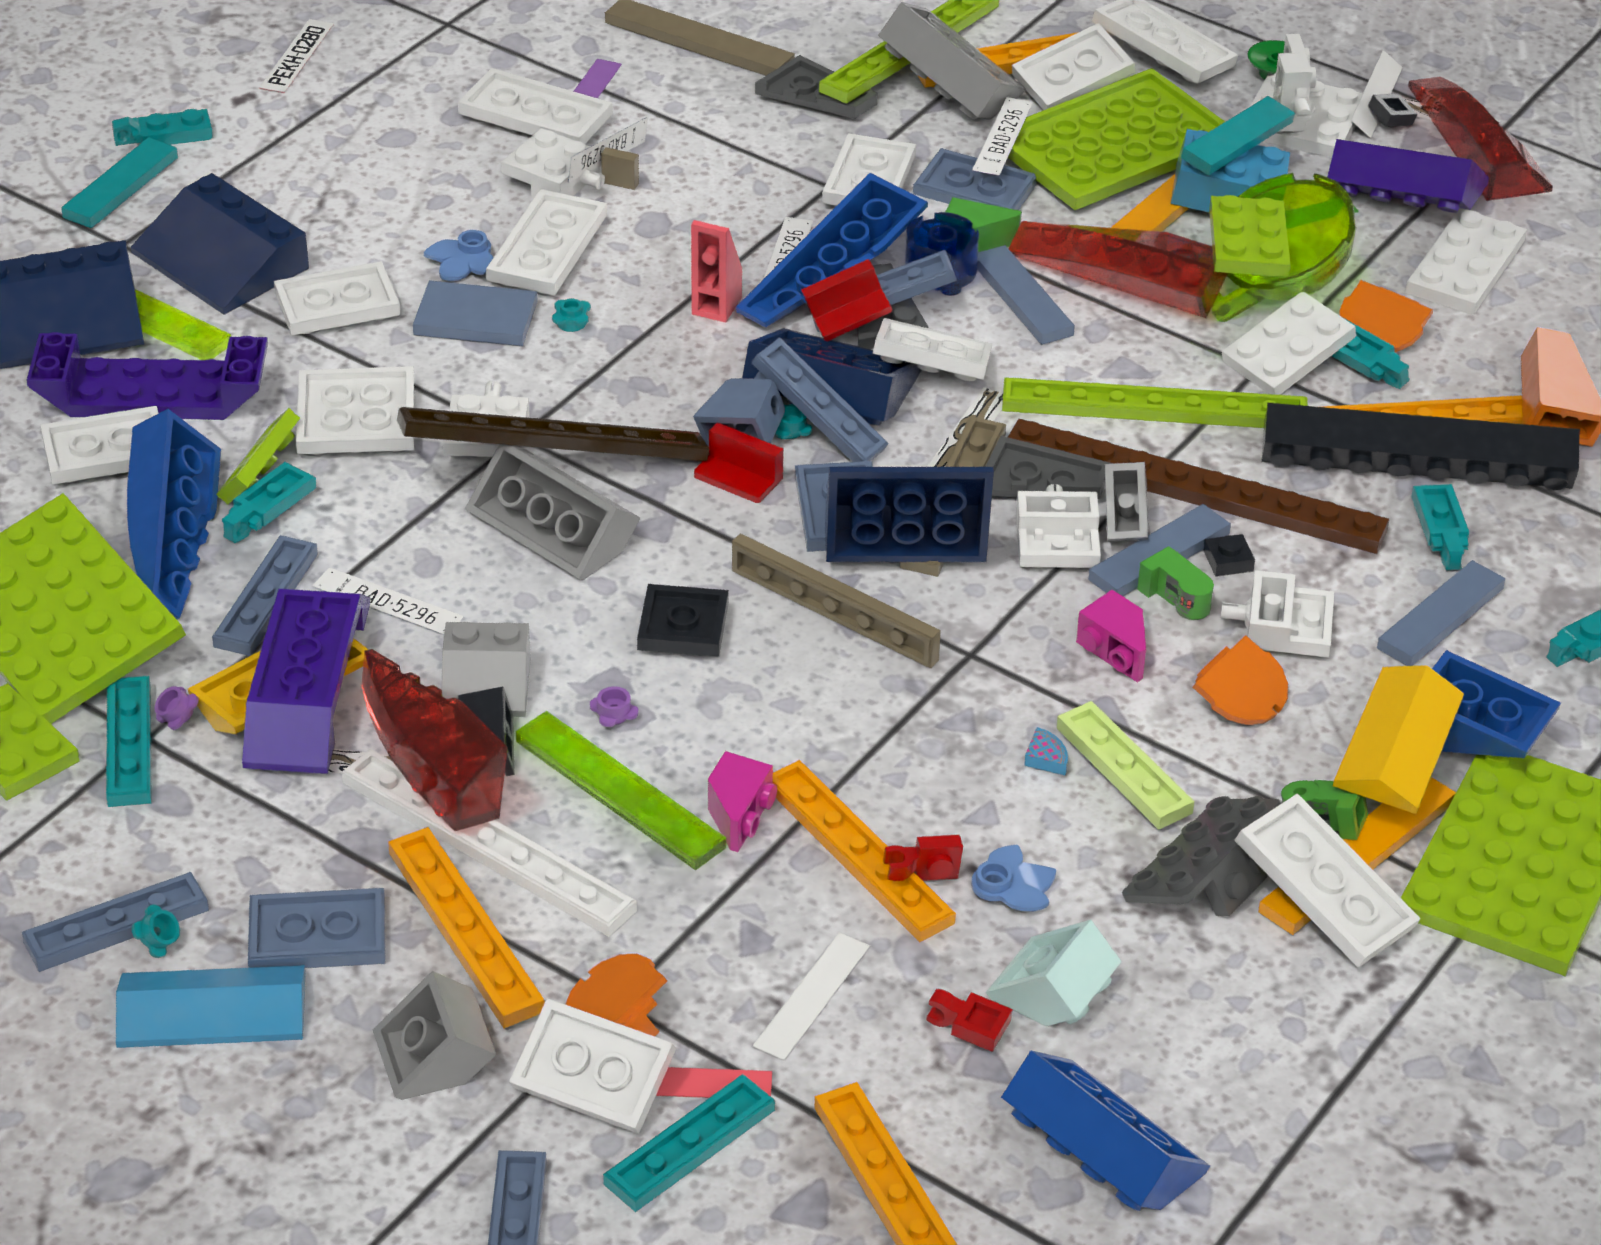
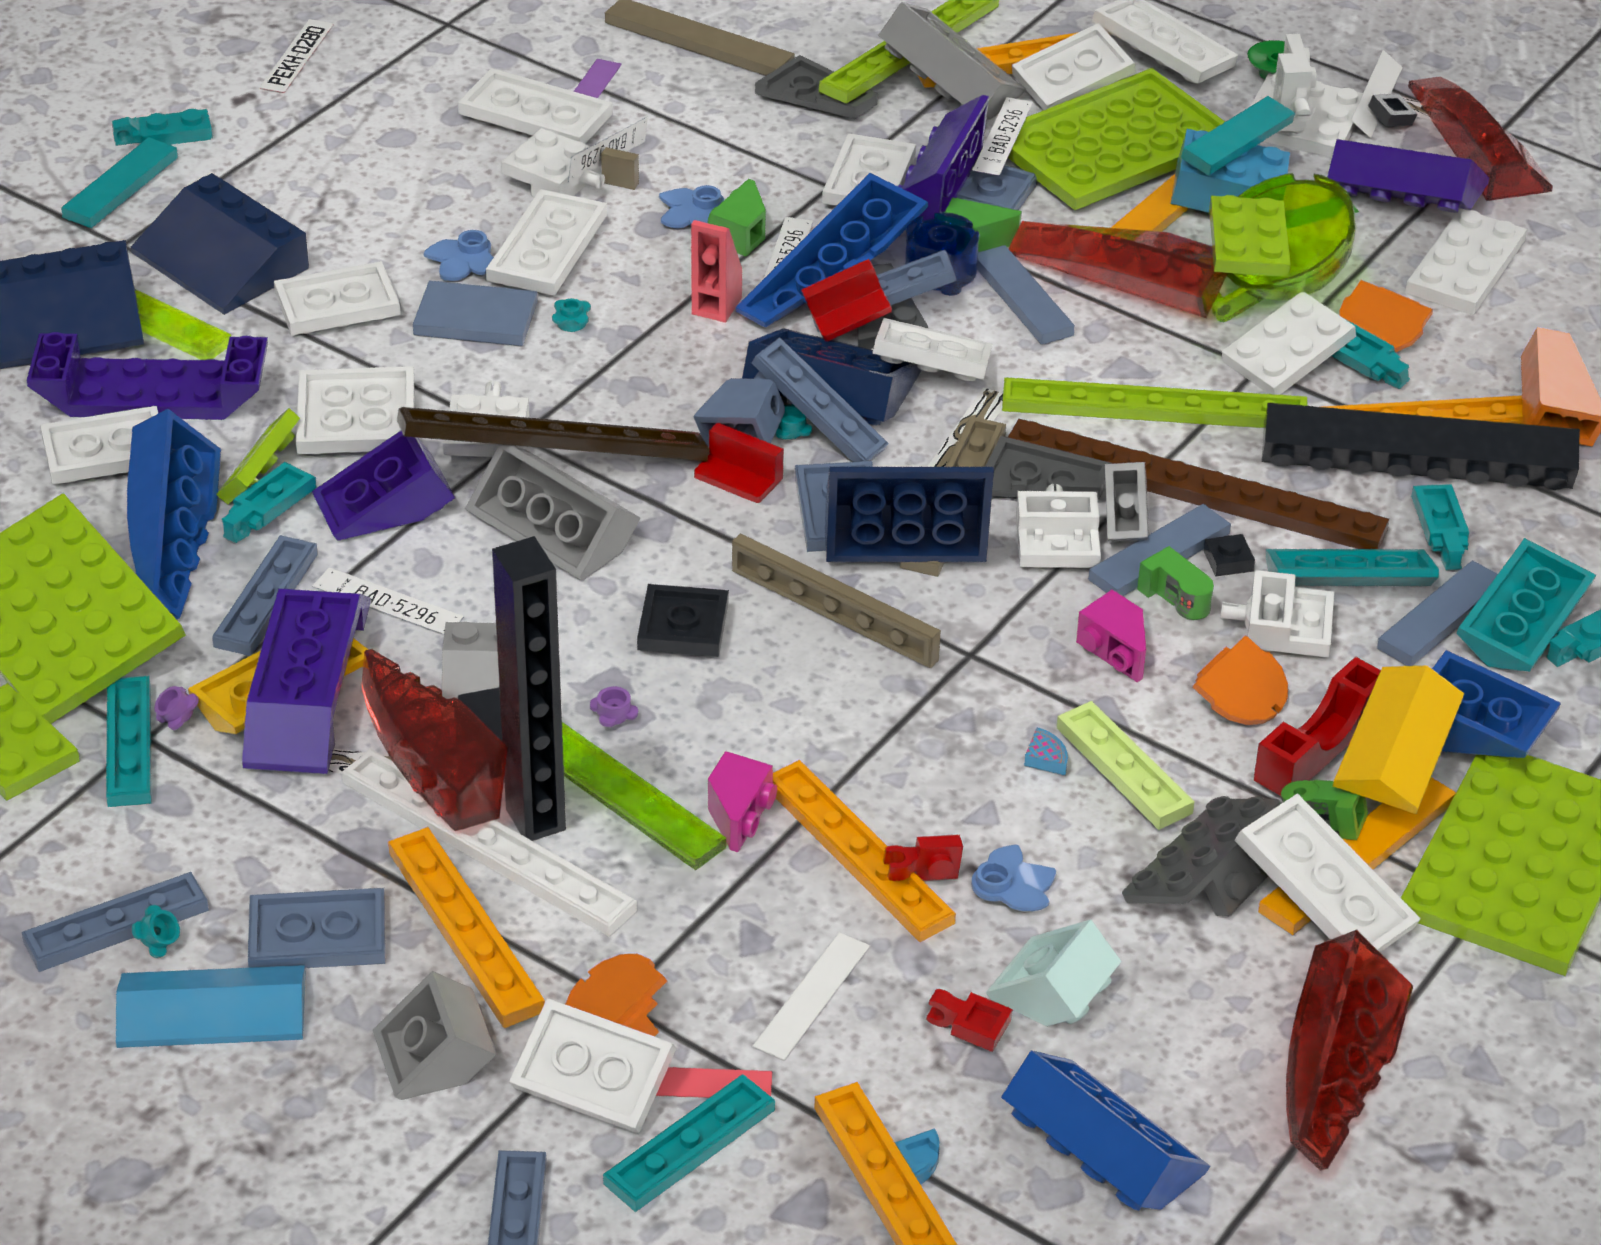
(384, 489): none -> dark purple slope
(530, 687): none -> black brick
(689, 205): none -> medium blue plate
(744, 216): none -> bright green slope
(921, 1153): none -> dark azure tile
(948, 156): none -> dark purple slope
(1303, 752): none -> red arch
(1340, 1041): none -> clear red wedge
(1354, 566): none -> teal slope
(1524, 607): none -> teal slope

